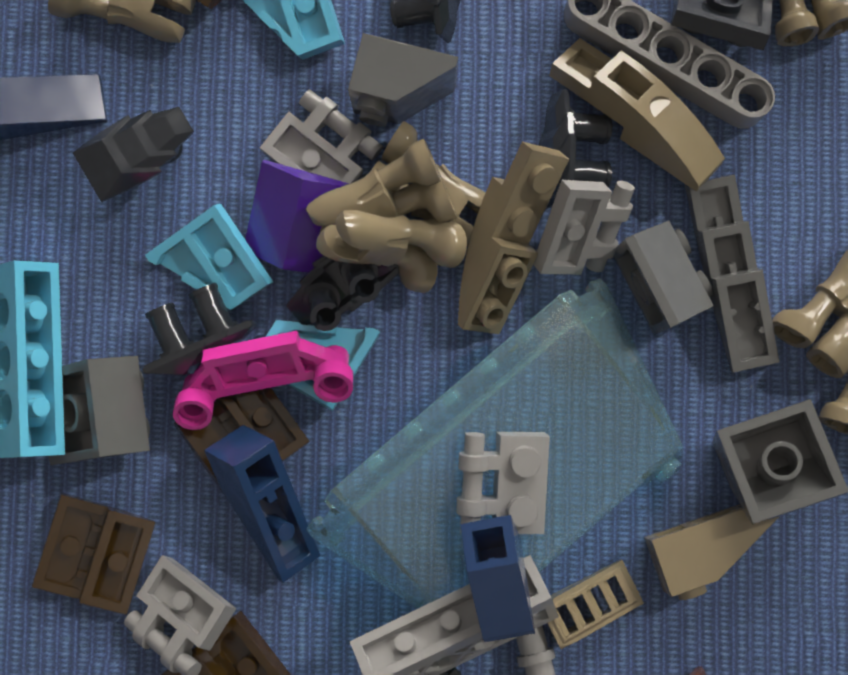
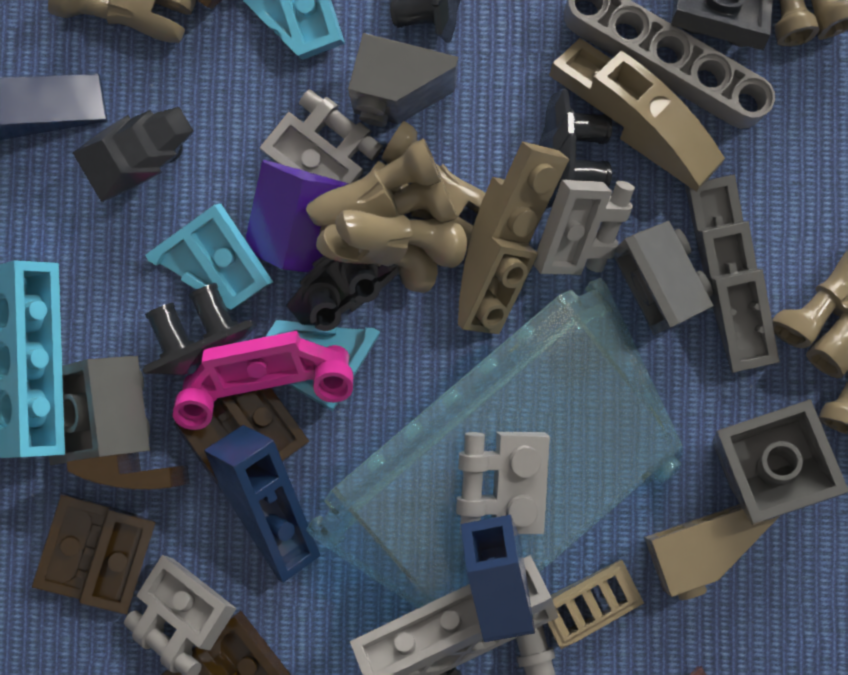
(125, 472): none -> dark brown slope

